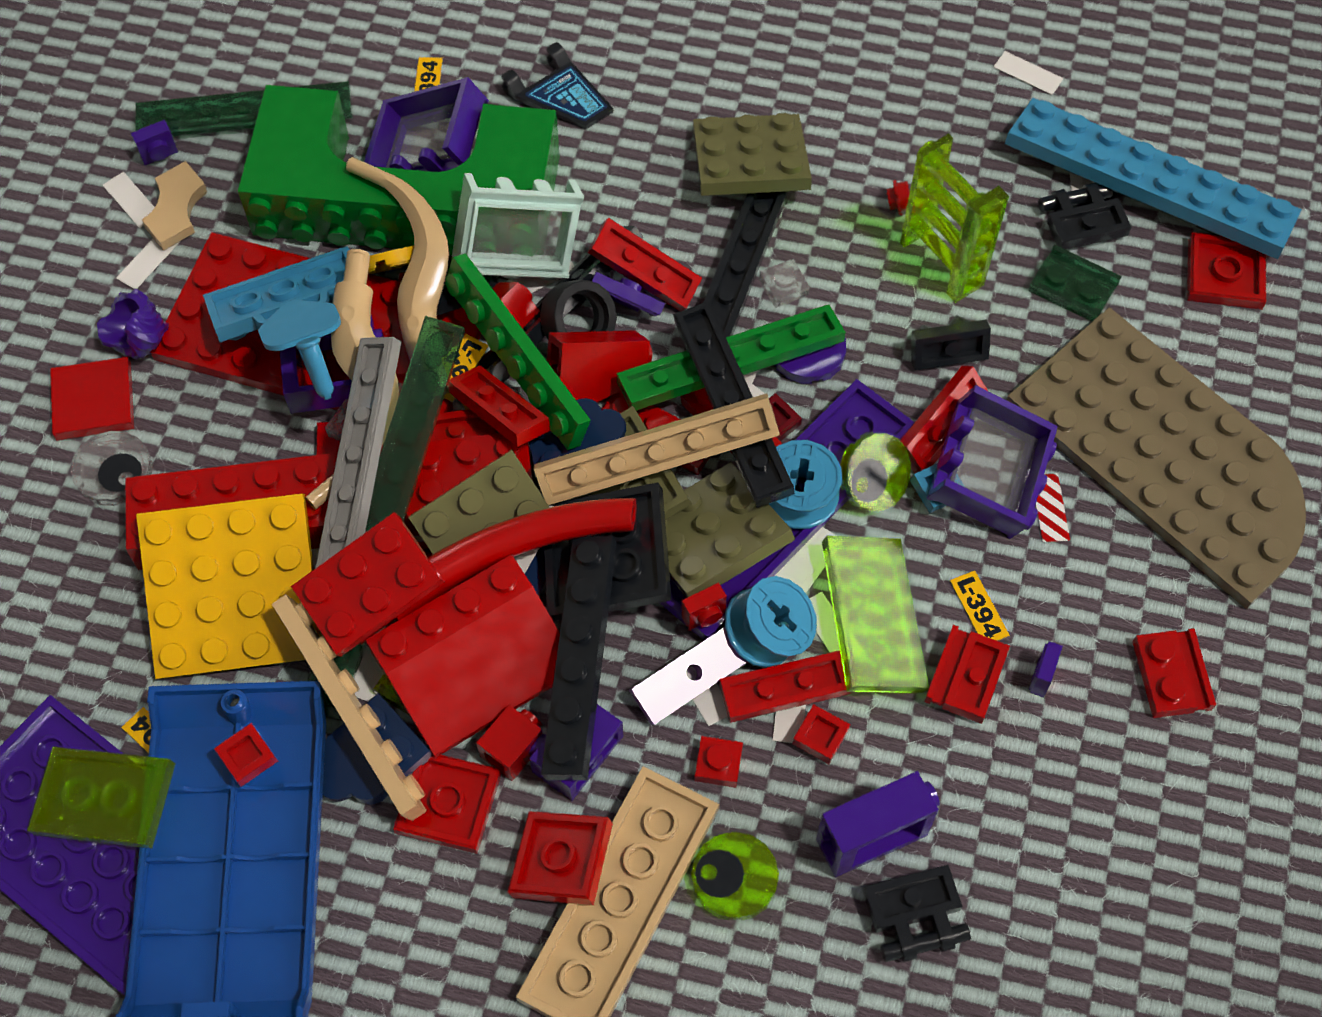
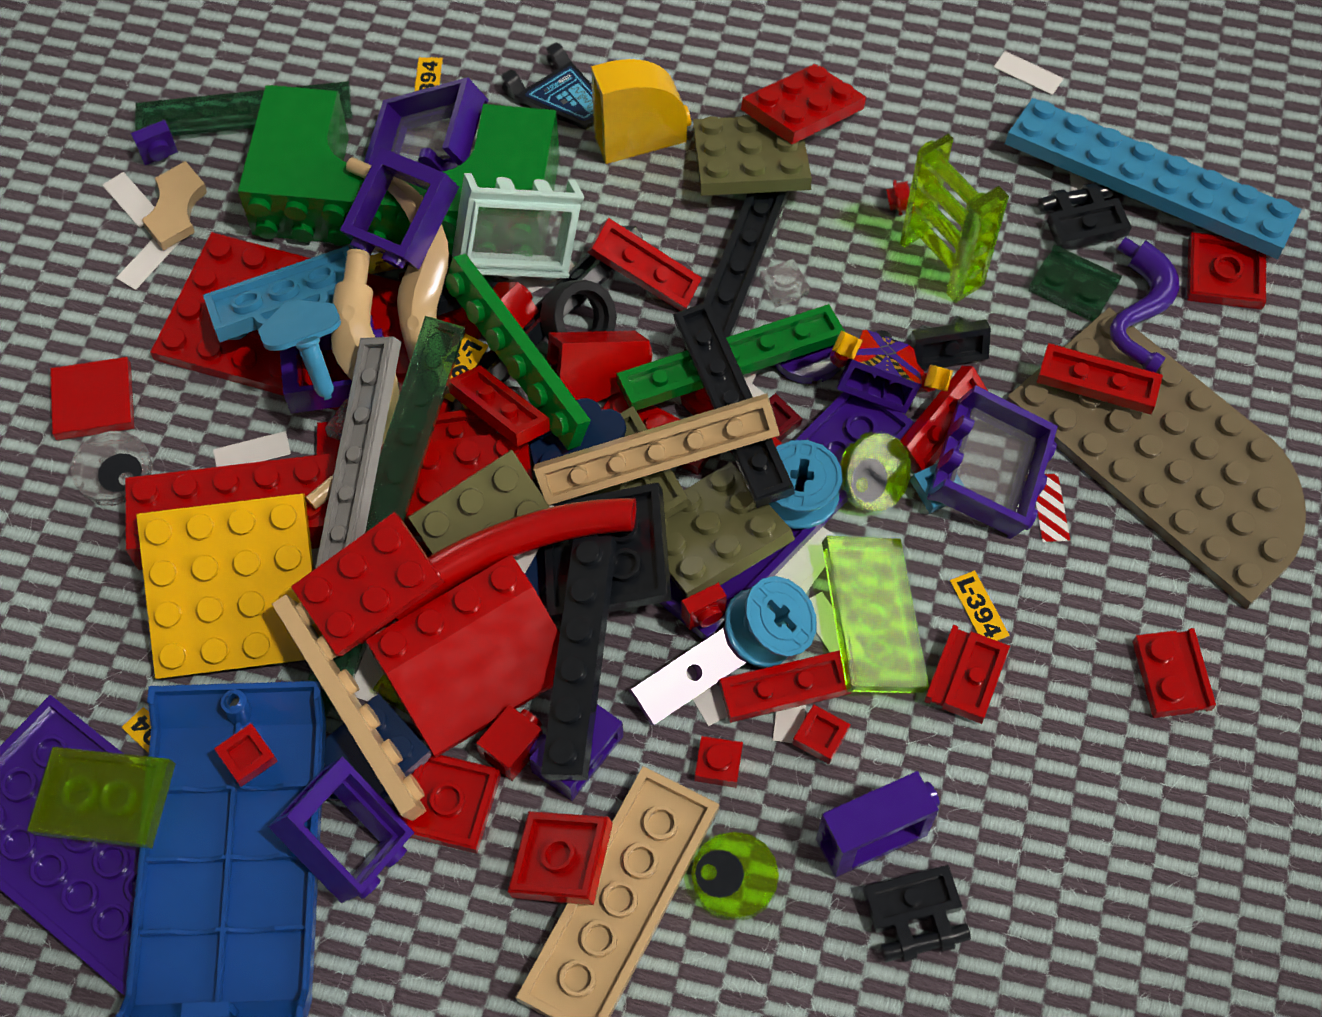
(132, 325): dark purple hair -> none
(253, 450): none -> white sticker
(367, 807): none -> dark purple window
(426, 222): none -> dark purple window
(628, 294): dark purple plate -> none
(636, 109): none -> yellow brick
(803, 103): none -> red plate
(884, 370): none -> torso
(1045, 669): dark purple tile -> none
(1100, 378): none -> red plate
(1164, 287): none -> dark purple animal

